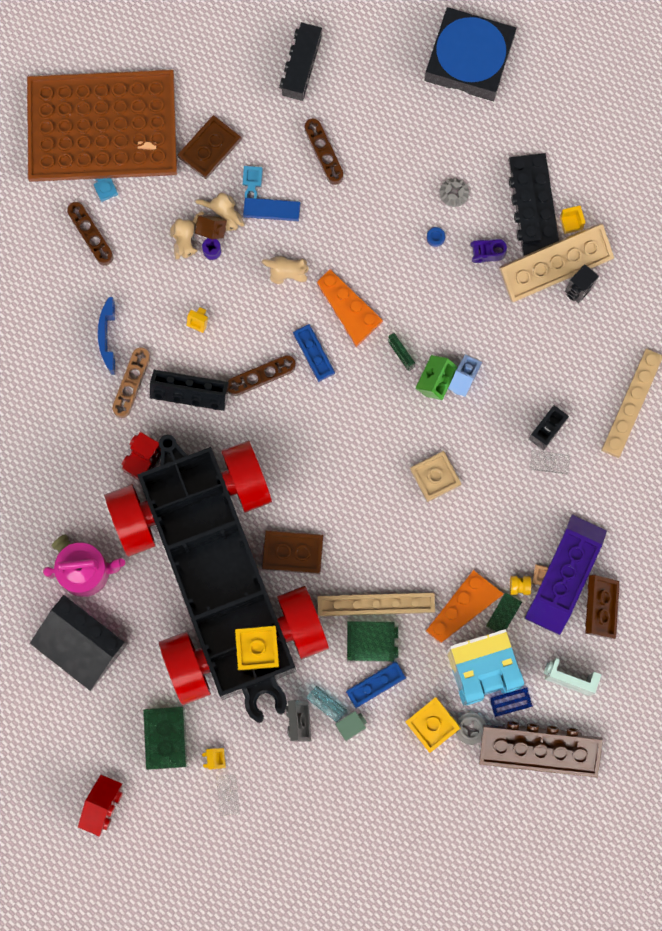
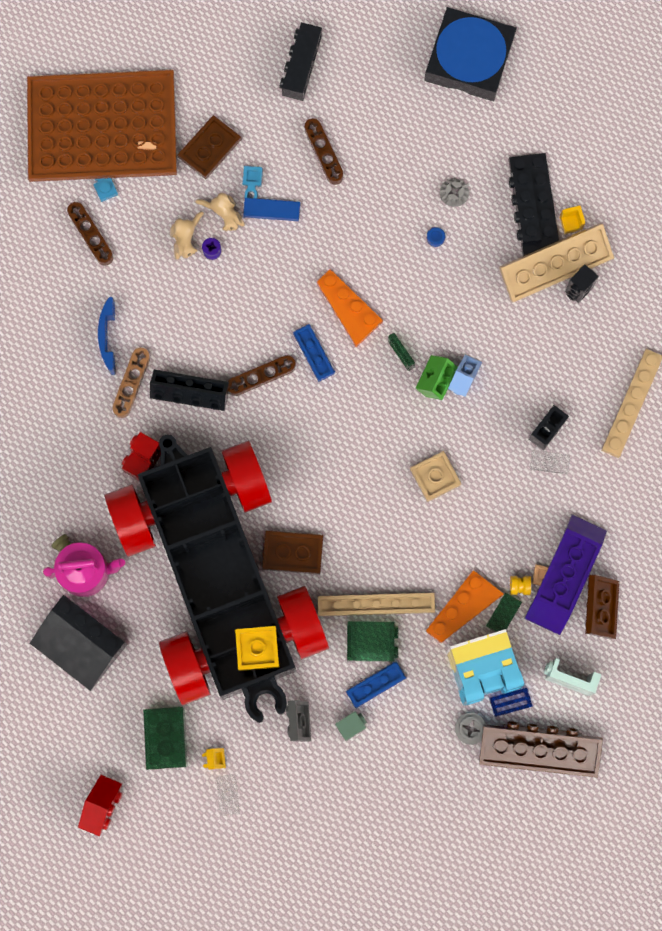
(197, 320): yellow tile -> none
(210, 226): reddish brown brick -> none
(284, 268): tan animal -> none
(326, 704): clear light blue tile -> none
(433, 724): yellow plate -> none
(486, 250): dark purple piece -> none

